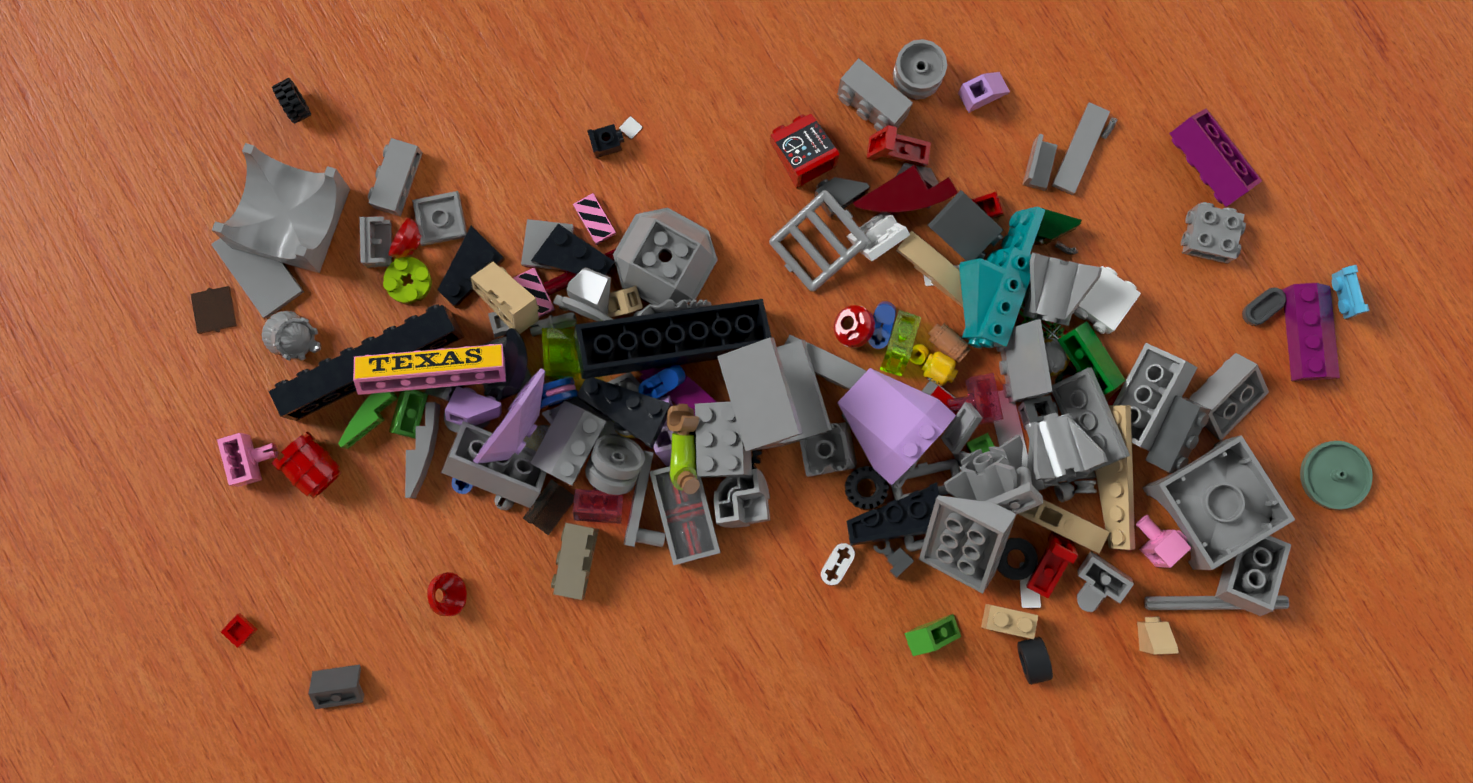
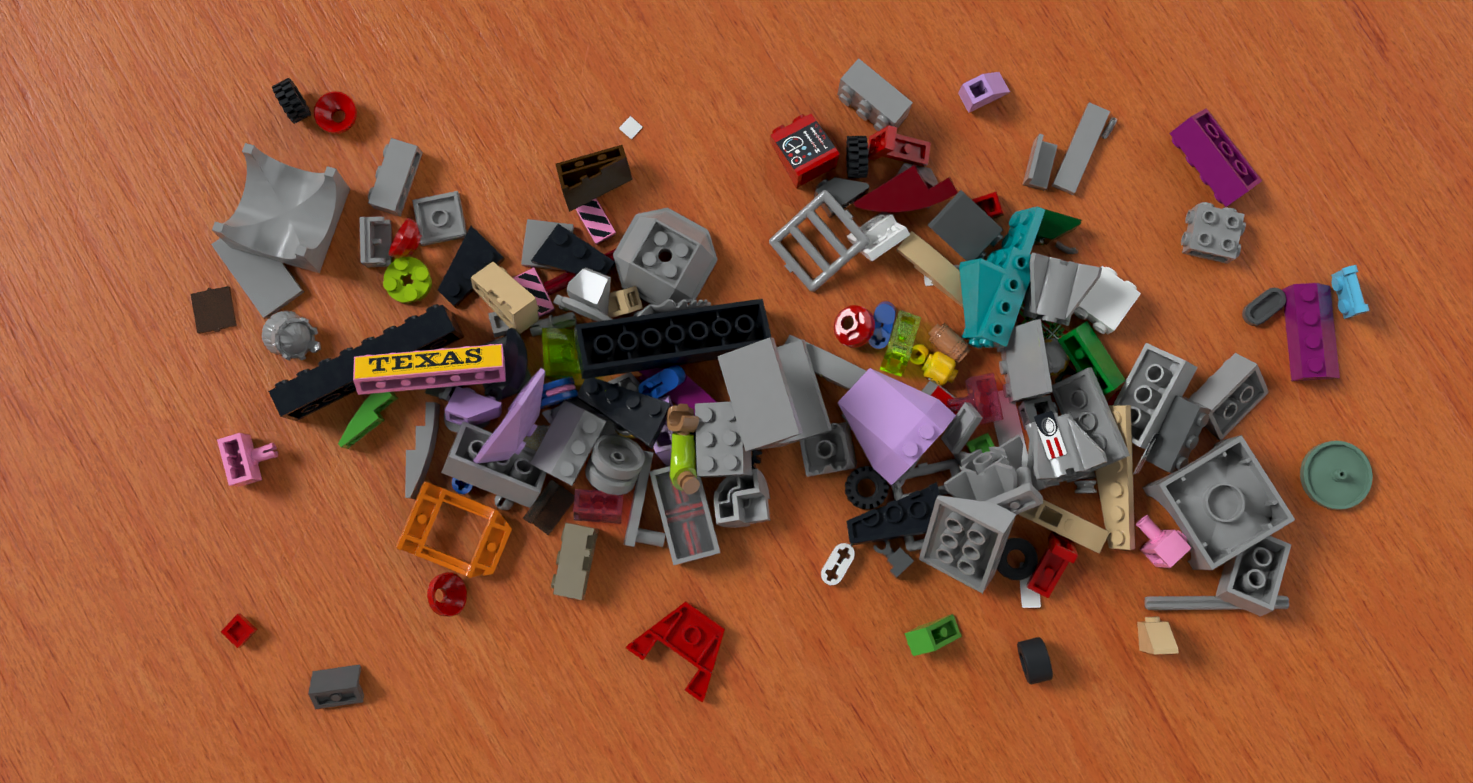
(308, 466): red piece -> none
(328, 105): none -> red piece
(408, 413): bright green slope -> none
(422, 519): none -> orange wedge
(593, 175): none -> dark brown wedge
(601, 147): black brick -> none
(690, 636): none -> red wing
(857, 156): none -> black tyre
(919, 69): light grey wheel -> none
(1009, 621): tan piece -> none
(1050, 435): none -> sticker
(1064, 491): light grey hinge -> none
(1101, 580): light grey brick -> none
(1146, 453): none -> sticker

